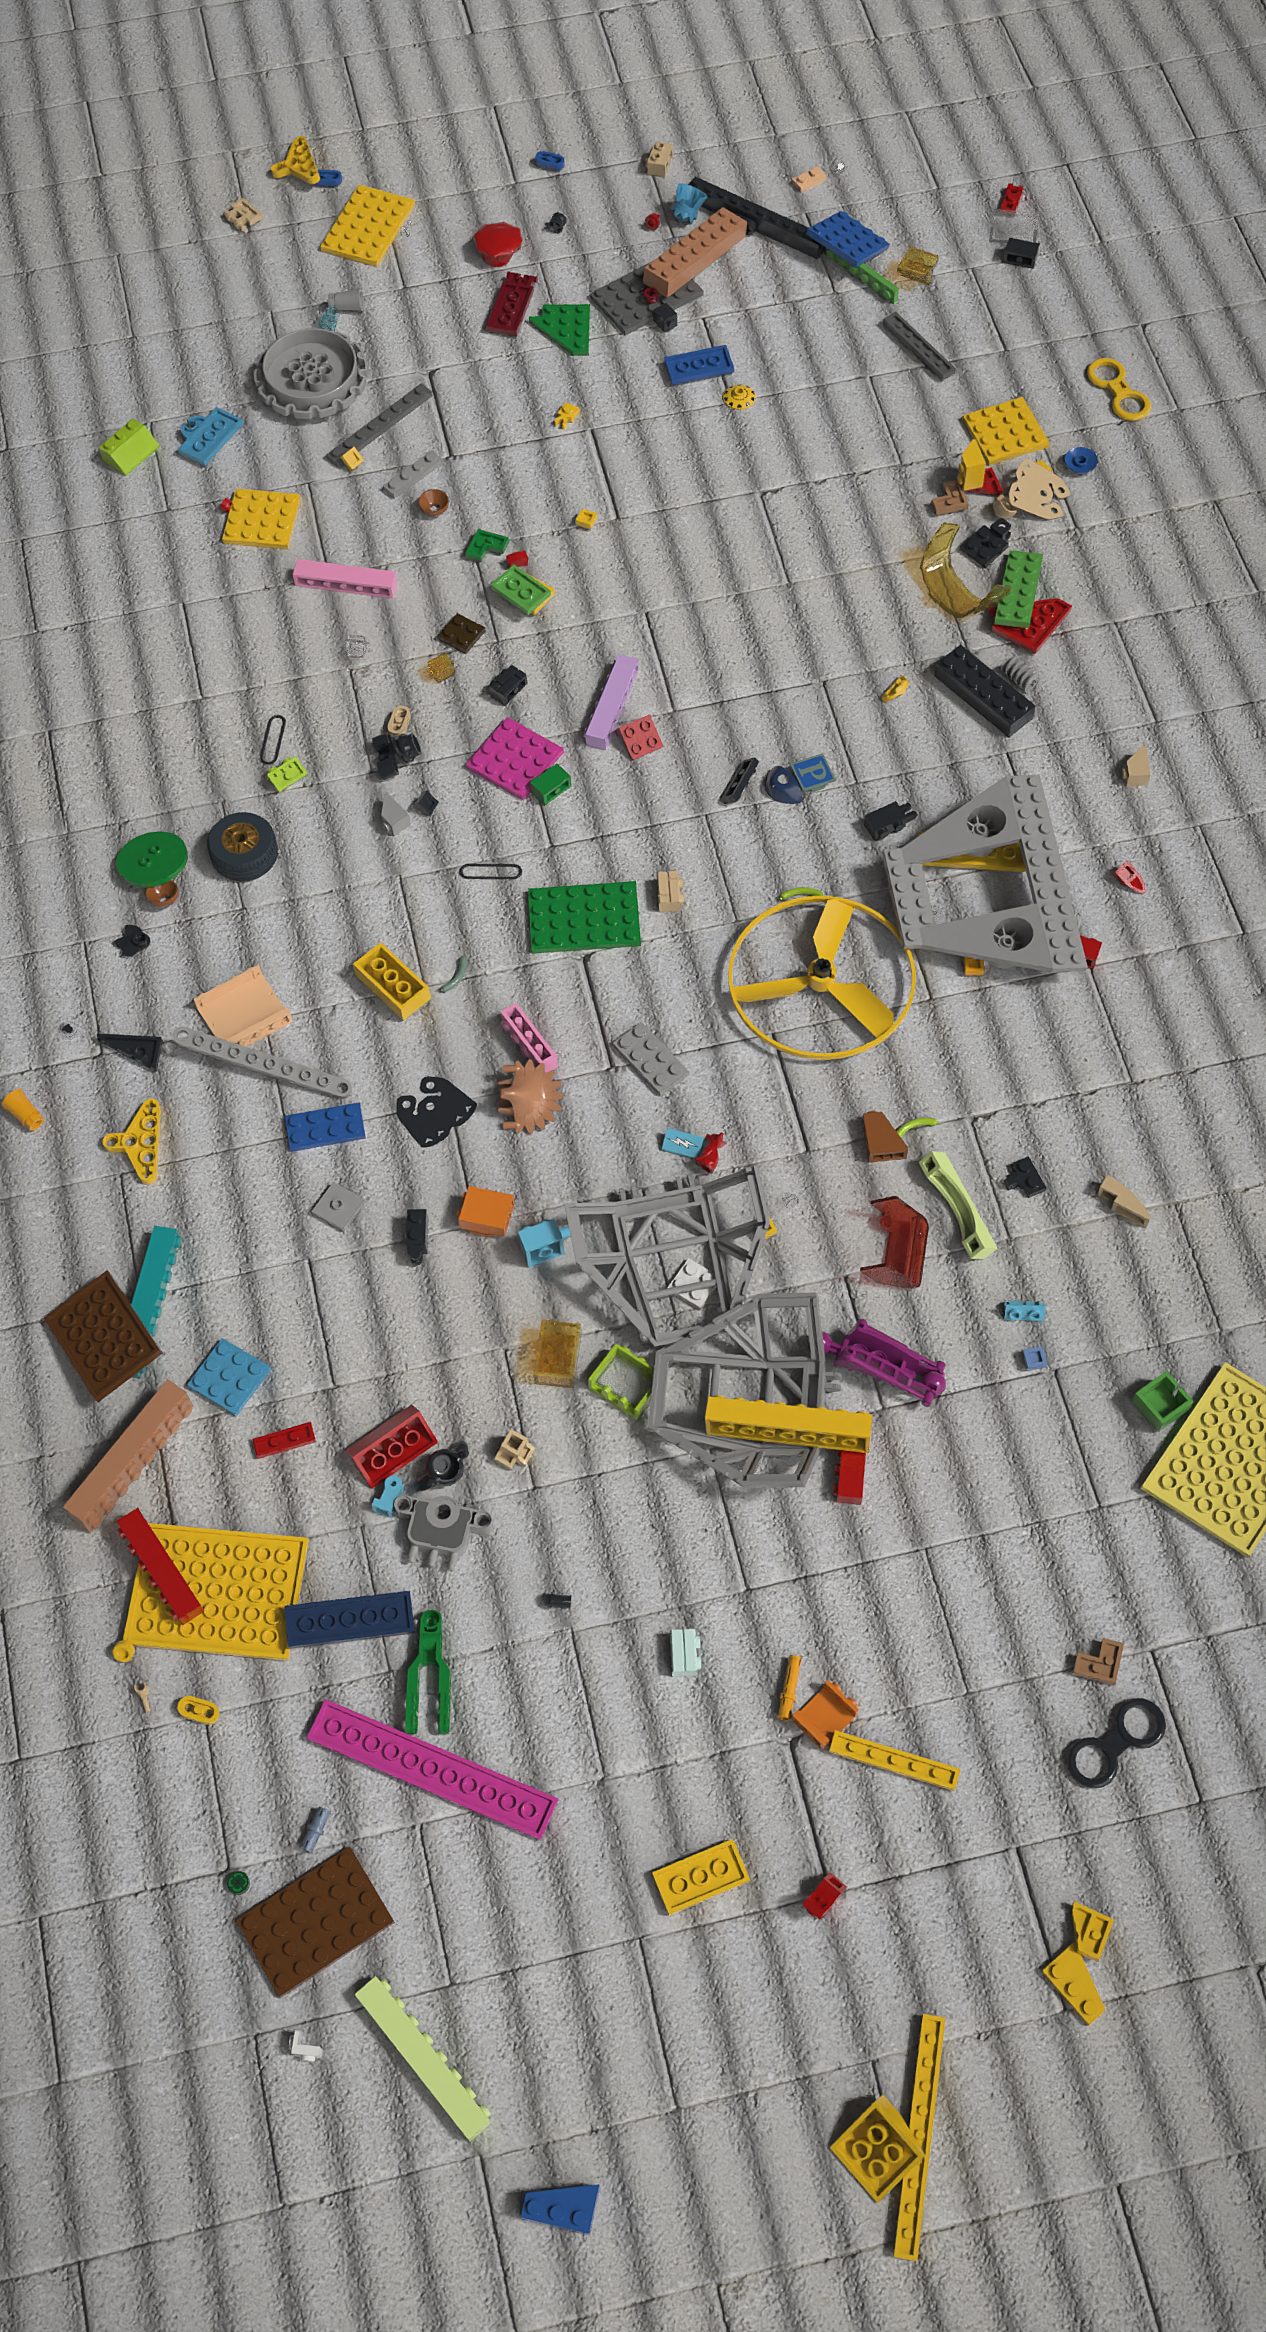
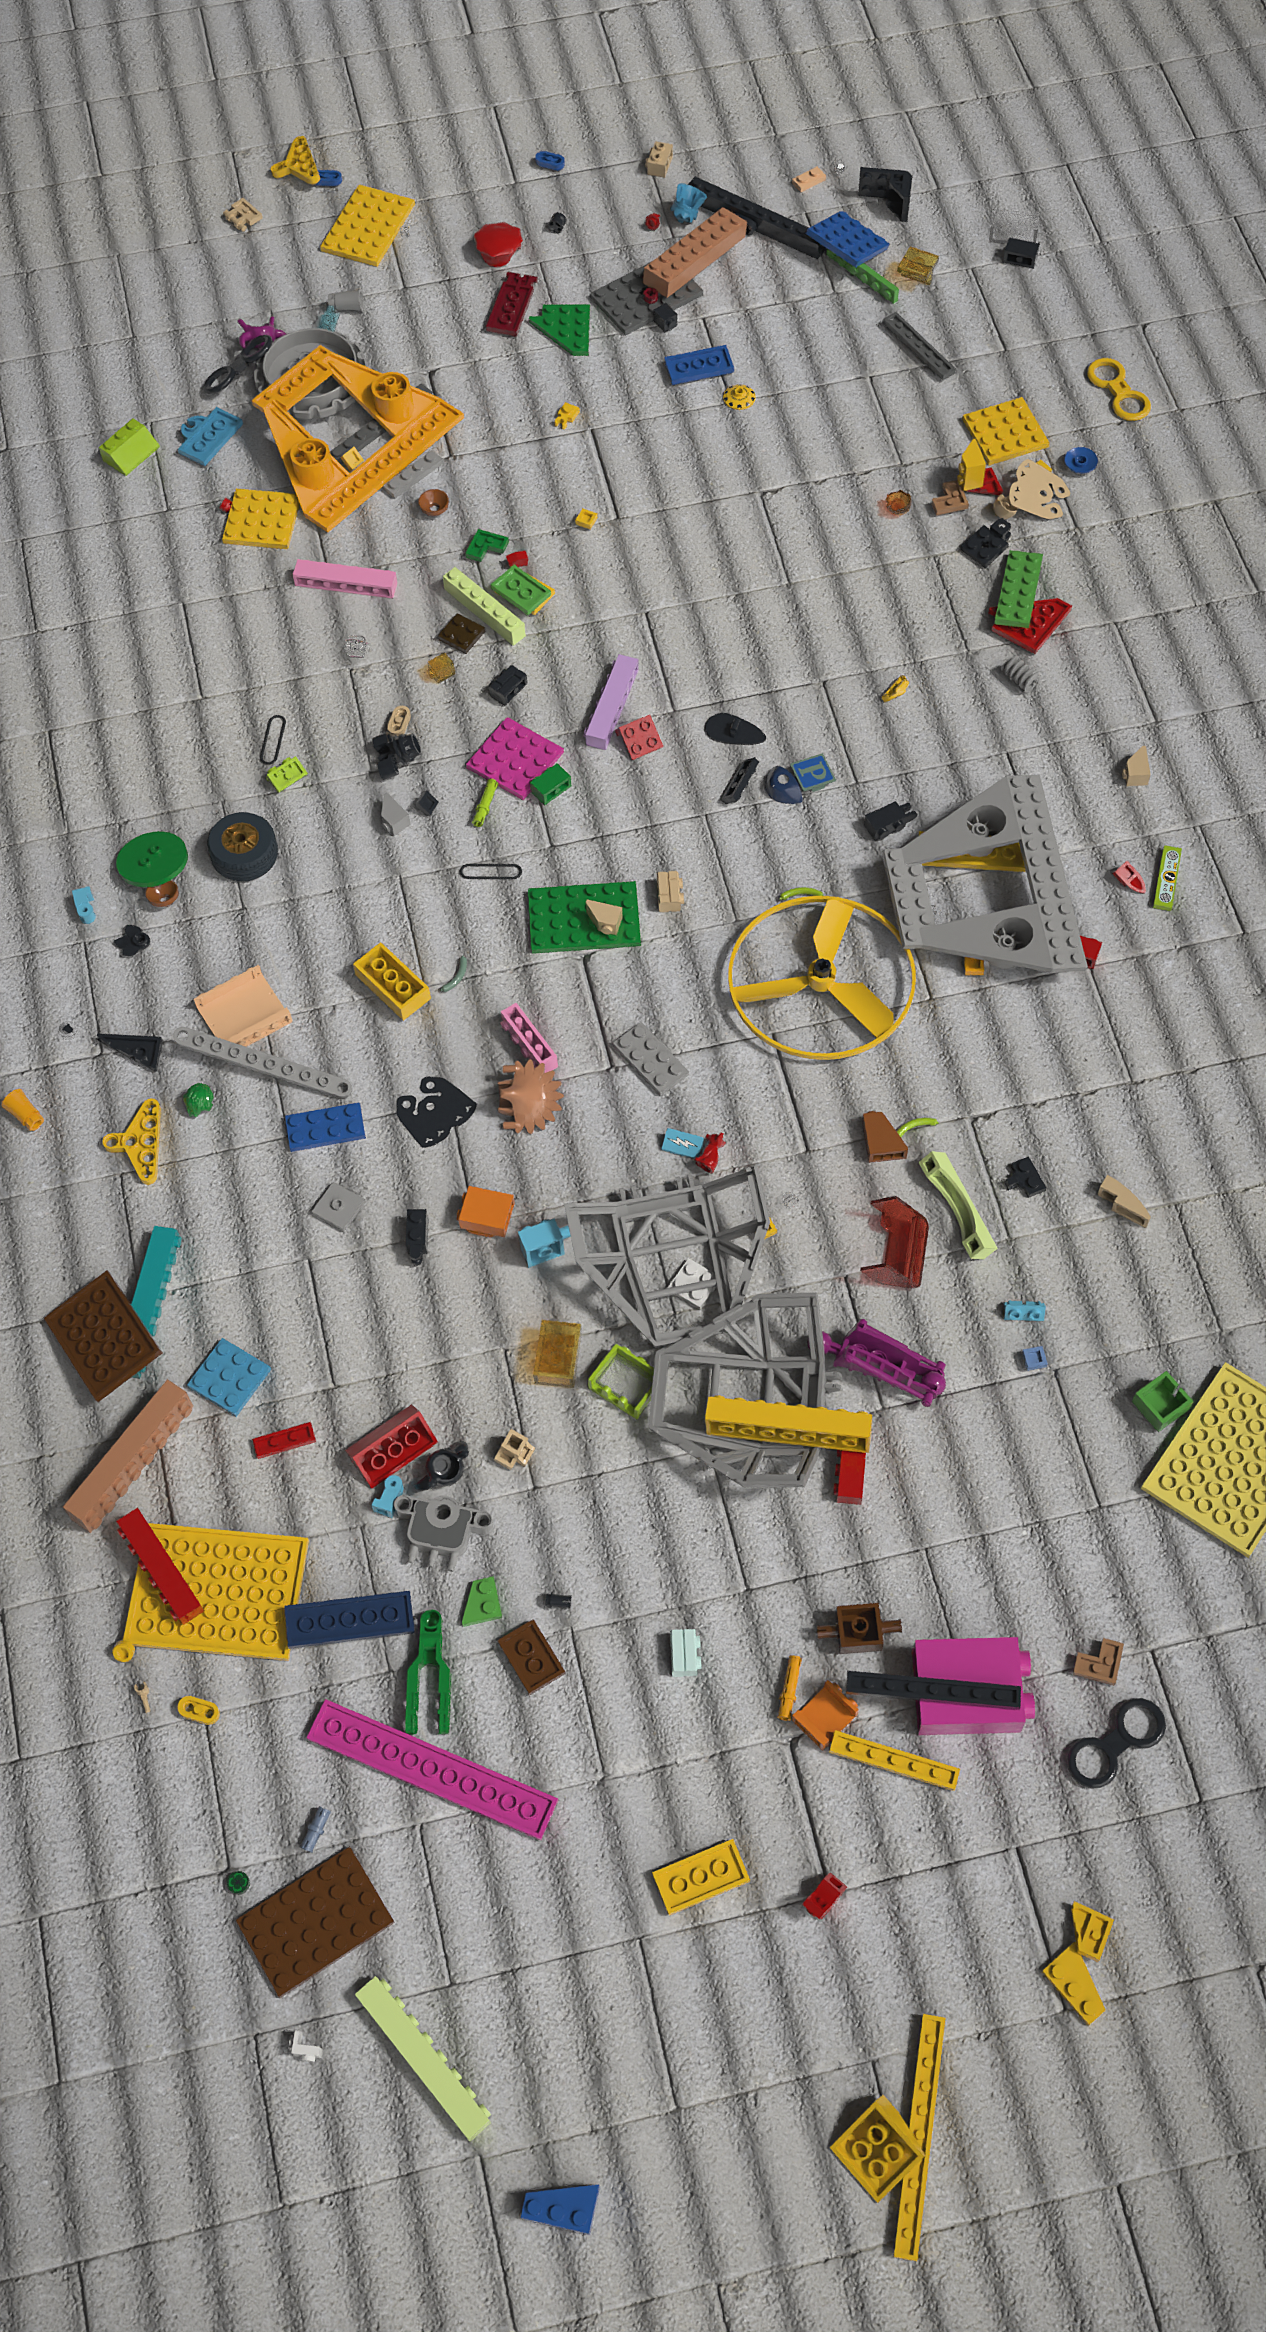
(82, 902): none -> medium azure leg
(198, 1099): none -> green hair
(238, 365): none -> black bar
(254, 331): none -> magenta piece
(319, 481): none -> light orange wing
(482, 1603): none -> bright green wing
(484, 606): none -> yellowish green brick
(486, 799): none -> lime pin
(531, 1657): none -> reddish brown plate
(604, 916): none -> tan slope
(733, 730): none -> black shield
(869, 1620): none -> reddish brown brick
(887, 184): none -> black bracket
(898, 502): none -> clear orange hair
(933, 1690): none -> black plate
(944, 584): clear yellow piece -> none
(973, 1661): none -> dark pink brick
(984, 691): black brick -> none
(1012, 200): red plate -> none
(1167, 878): none -> tile

